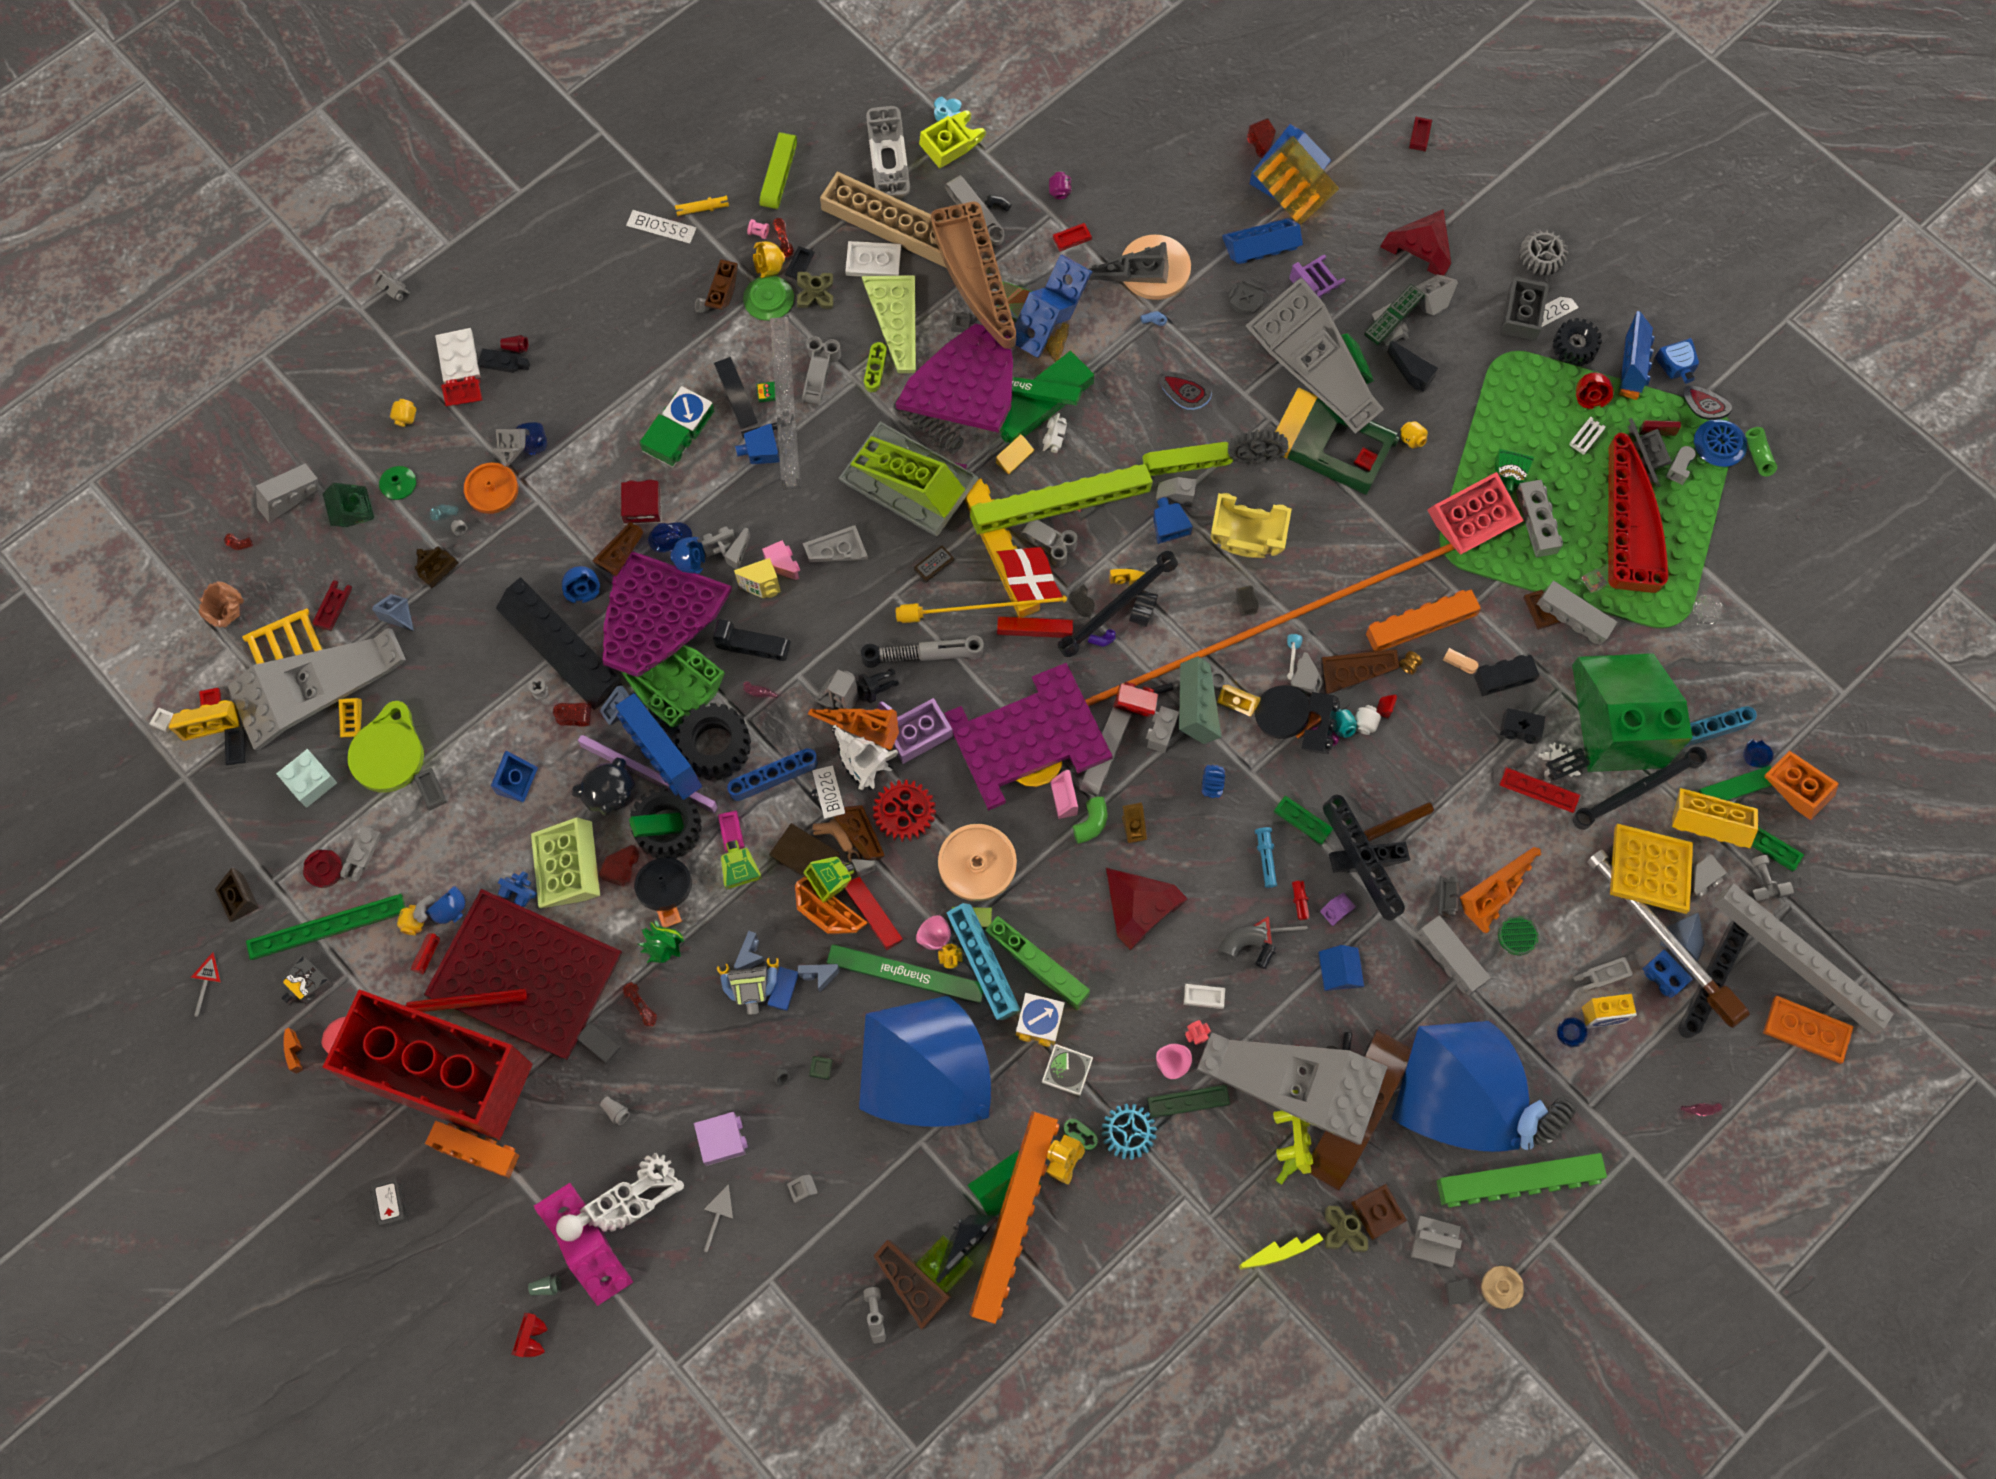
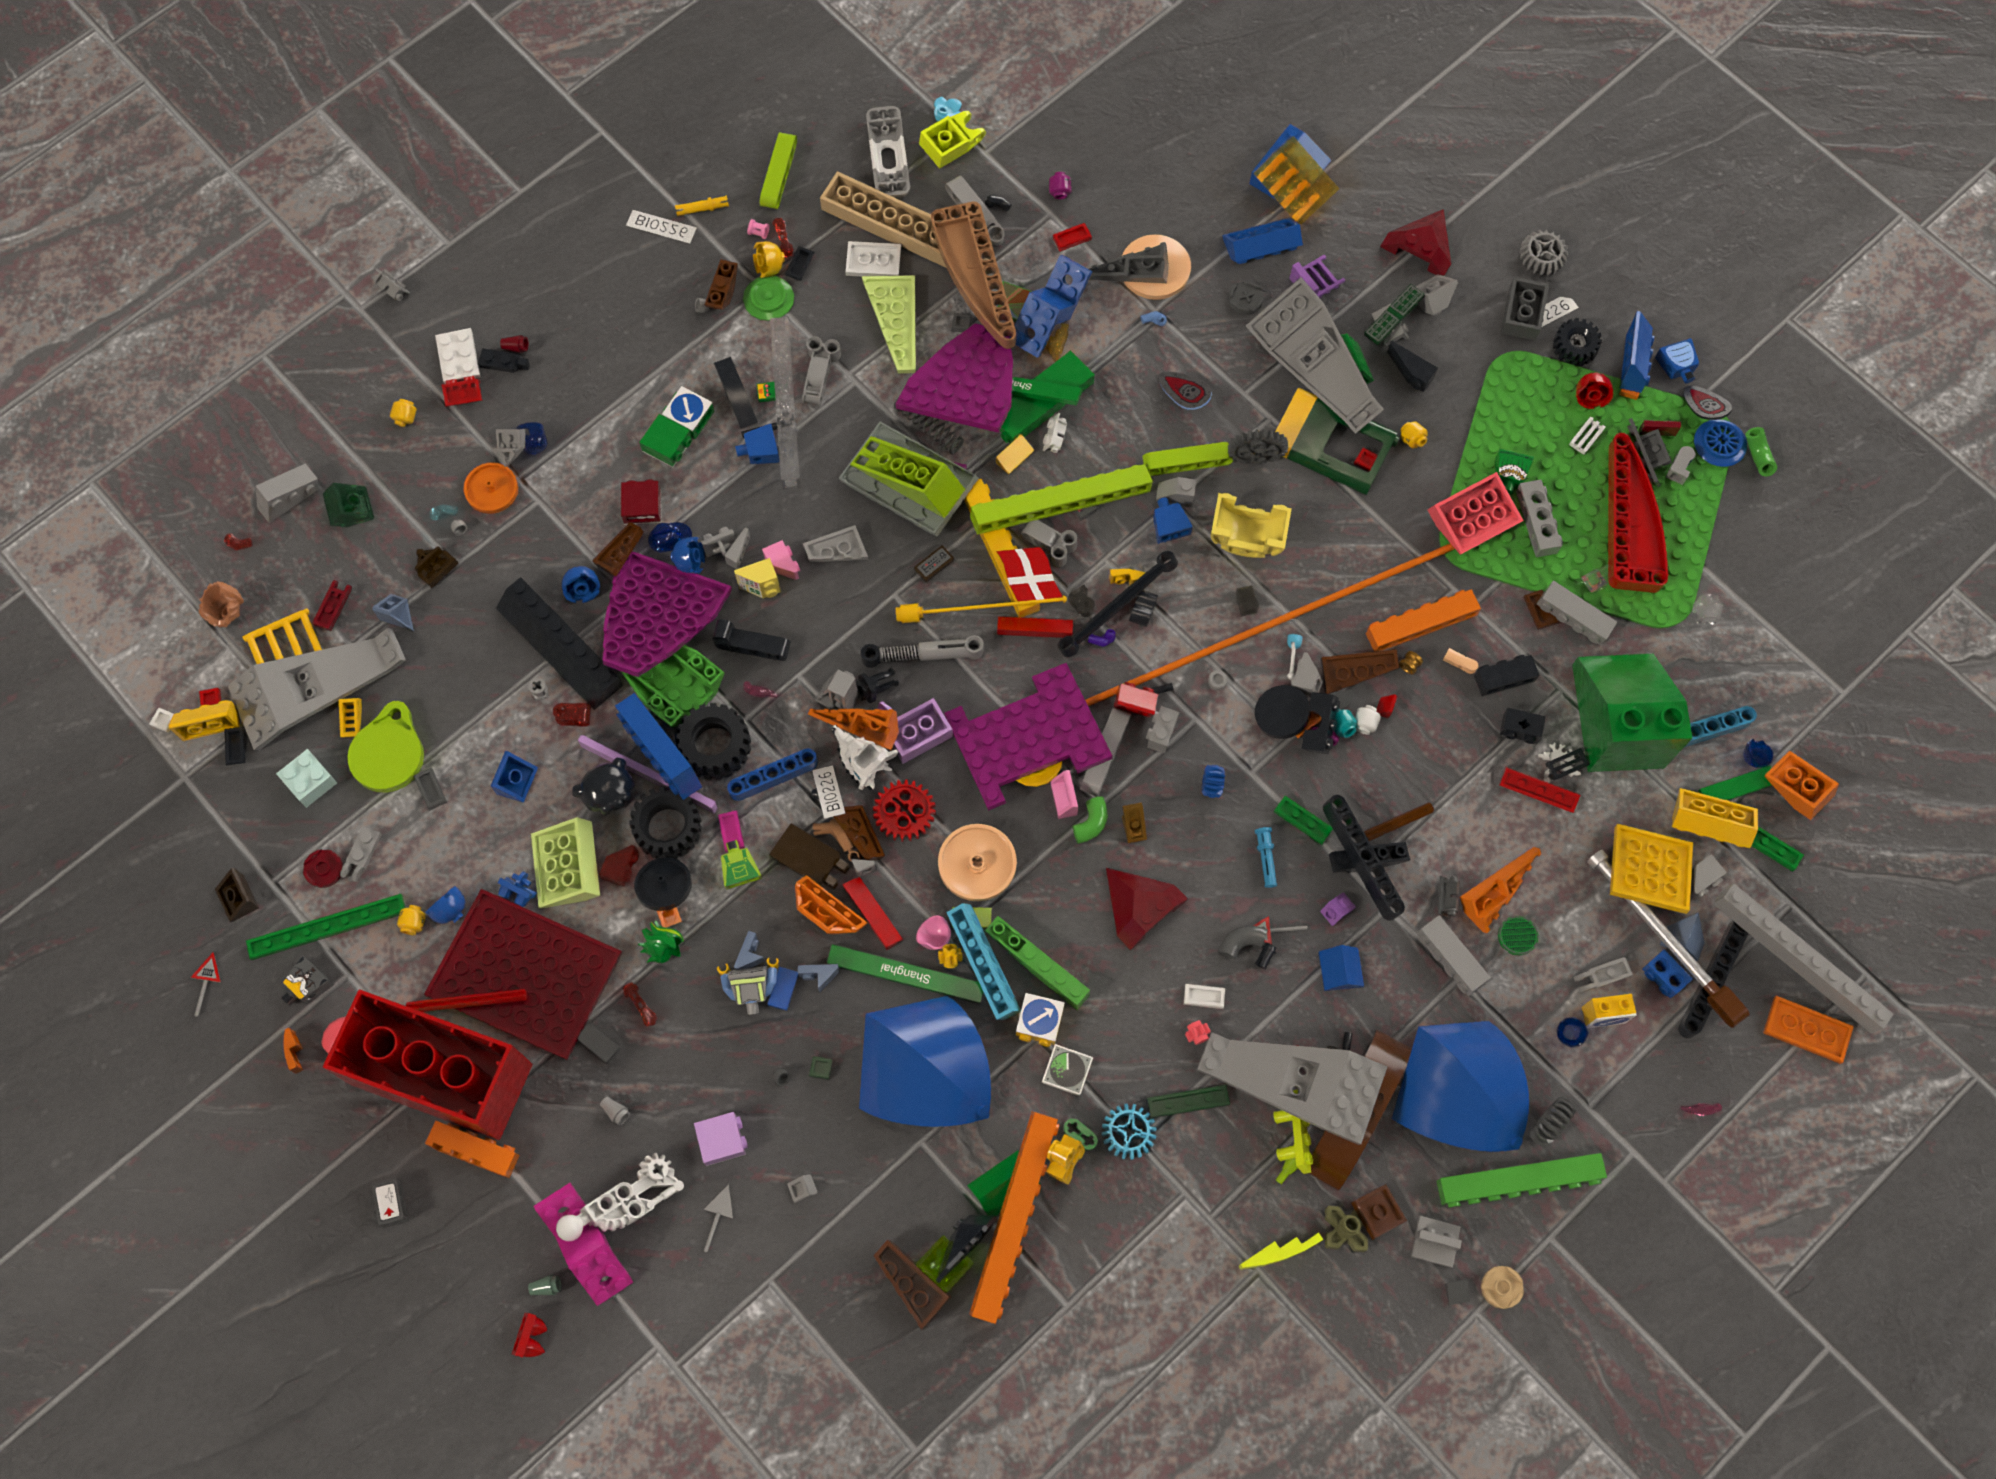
(401, 488): green dish -> none
(421, 907): light grey arm -> none
(425, 953): red slope -> none
(608, 709): sand blue slope -> none
(656, 824): green tile -> none
(815, 290): olive plant -> none
(828, 876): lime torso -> none
(873, 360): lime beam -> none
(874, 1319): light grey bar -> none
(1174, 1060): bright pink helmet -> none
(1197, 701): sand green wedge -> none
(1238, 700): yellow slope -> none
(1261, 136): clear red slope -> none
(1300, 900): red axle -> none
(1420, 134): dark red tile -> none
(1528, 1123): light blue arm -> none
(1640, 787): black piece -> none
(1769, 887): light grey bar -> none

